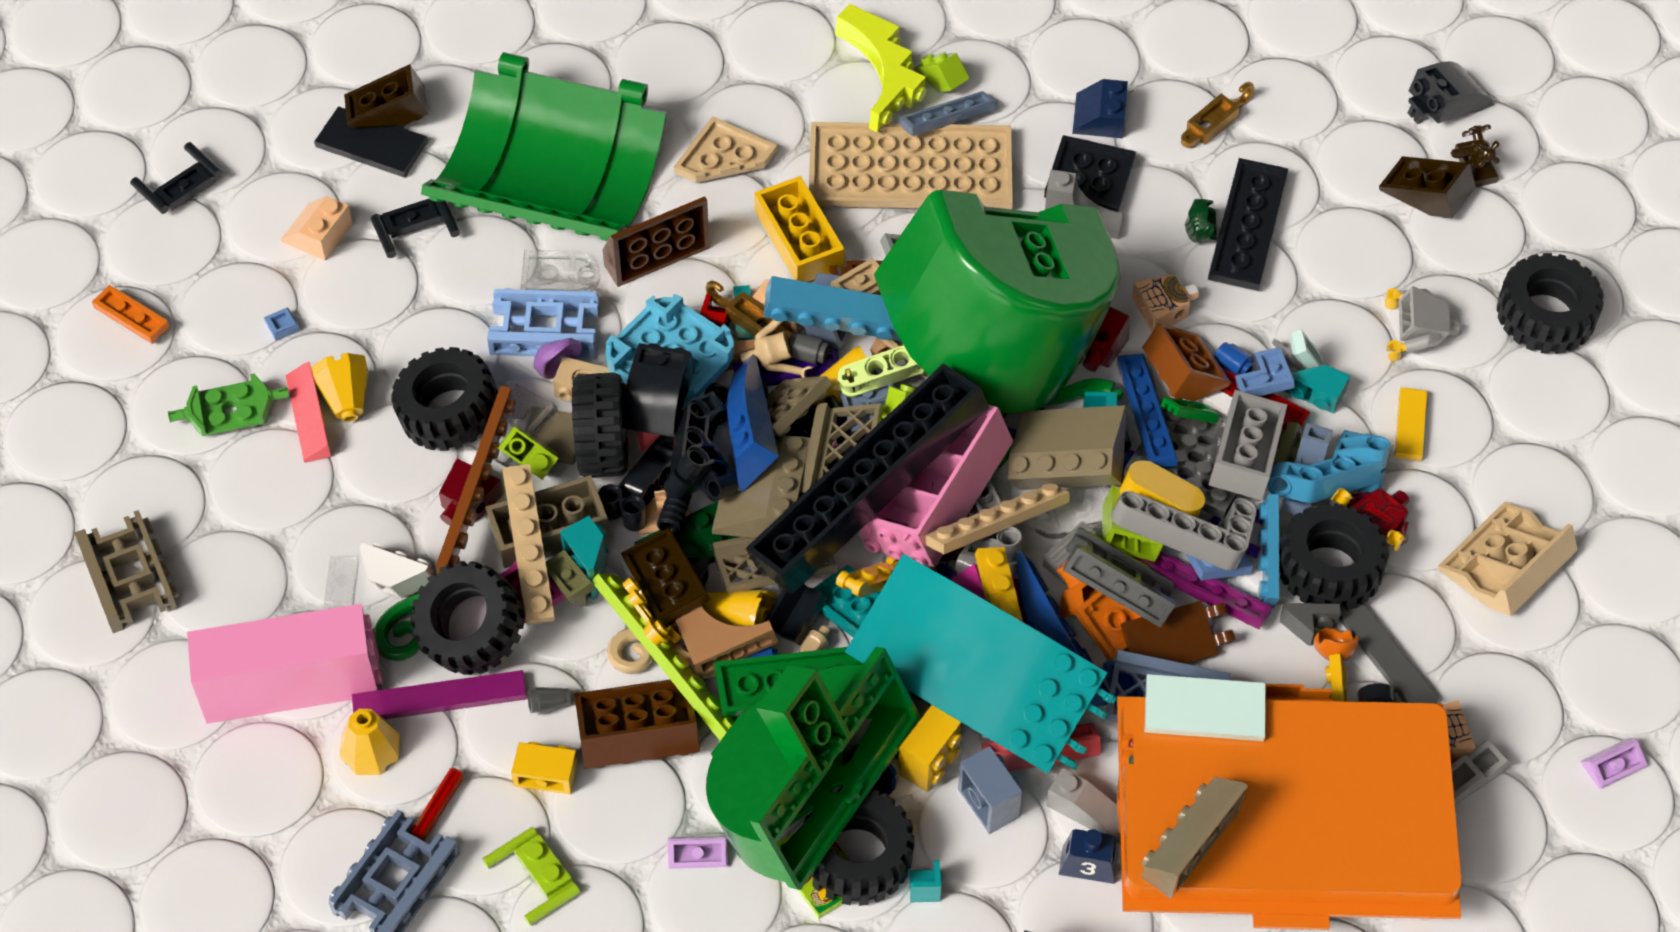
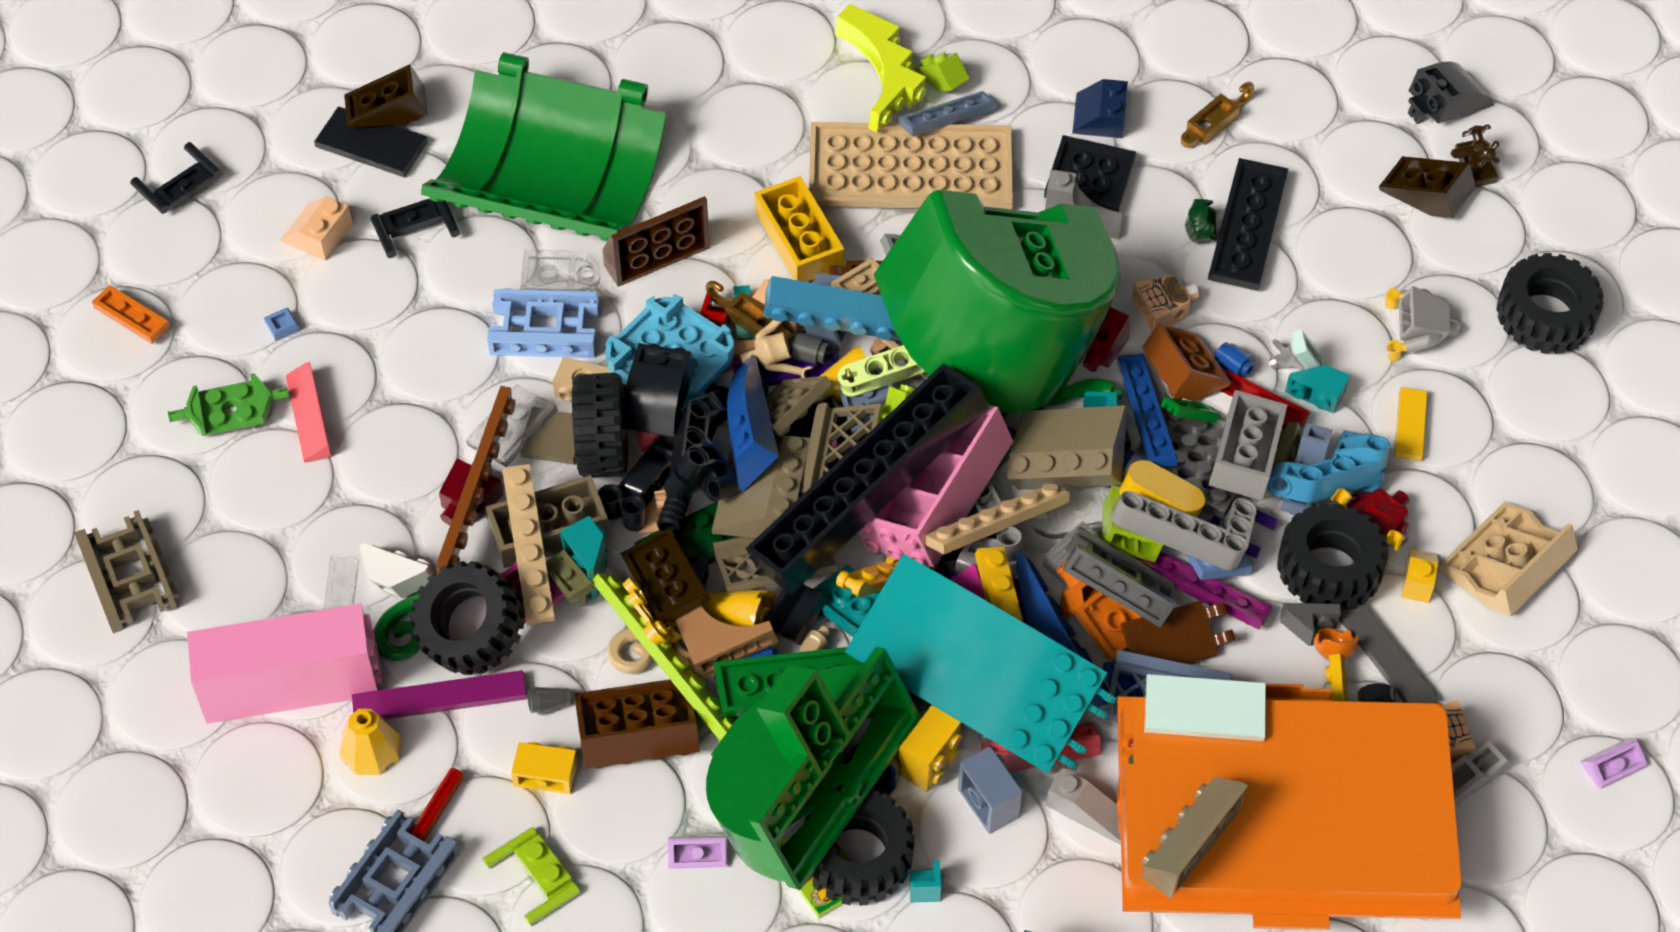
(343, 384): yellow cone -> none
(437, 374): black tyre -> none
(529, 450): lime slope -> none
(551, 354): medium lavender hat -> none
(723, 152): tan plate -> none
(1089, 856): dark blue torso -> none
(1269, 538): dark azure plate -> none
(1270, 378): medium blue plate -> none
(1419, 575): none -> yellow slope

